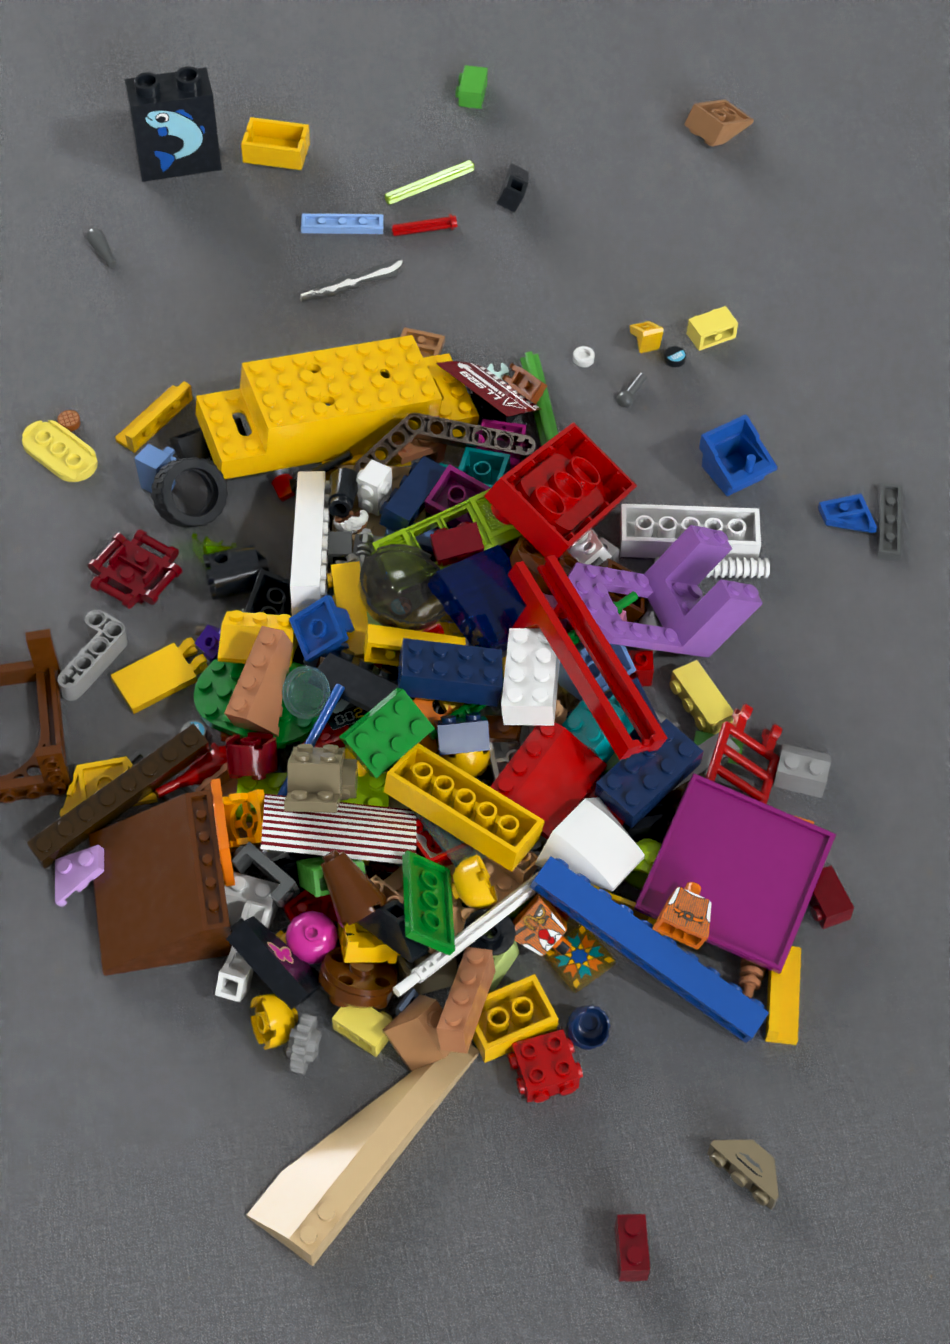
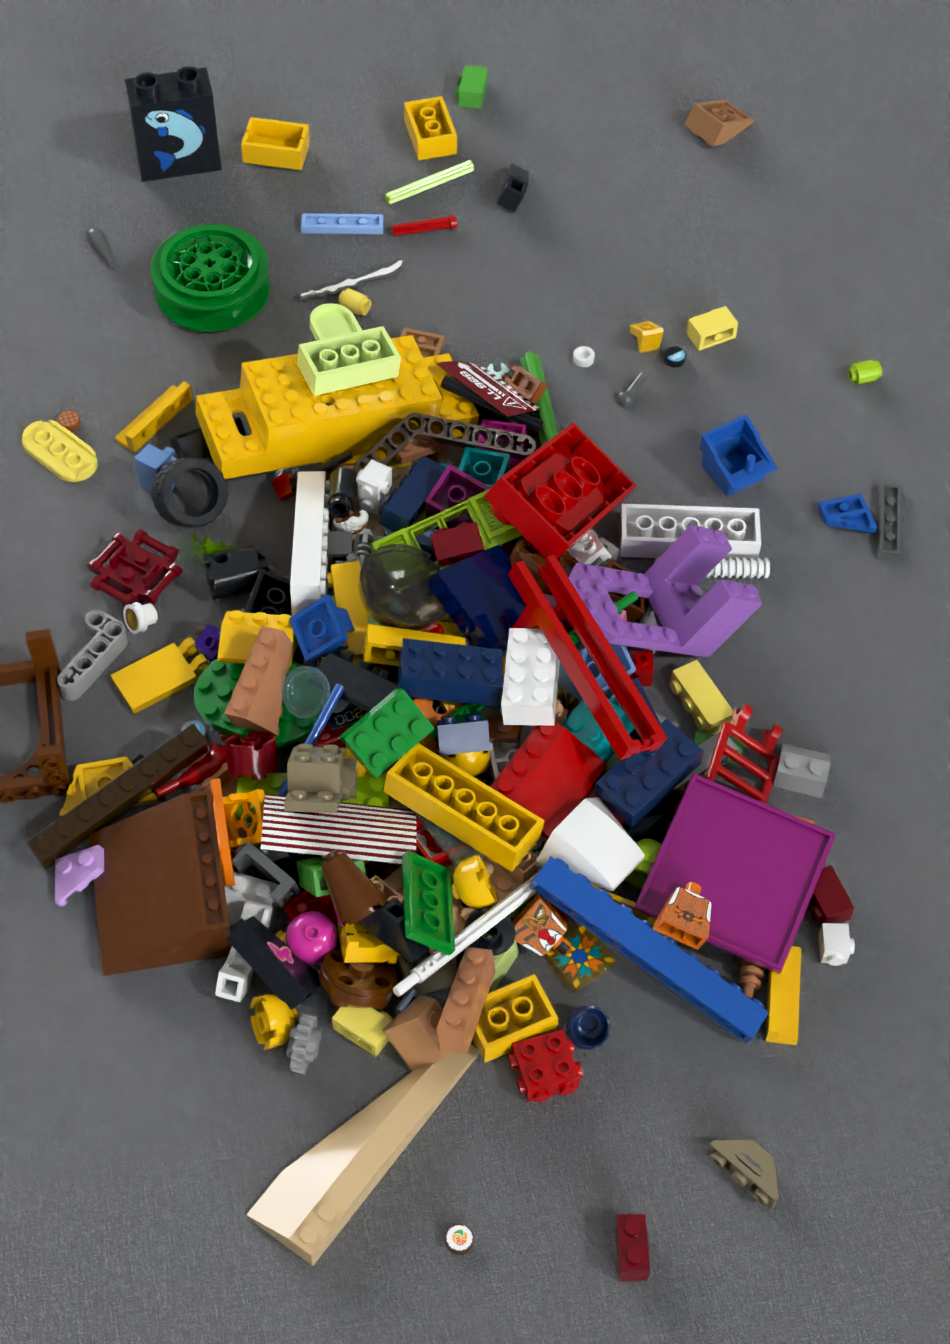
(139, 616): none -> white piece
(210, 277): none -> green wheel
(344, 353): none -> yellowish green brick
(355, 301): none -> light yellow brick
(430, 128): none -> yellow brick
(459, 1239): none -> tile
(463, 391): none -> black axle
(835, 943): none -> white brick
(864, 372): none -> lime brick

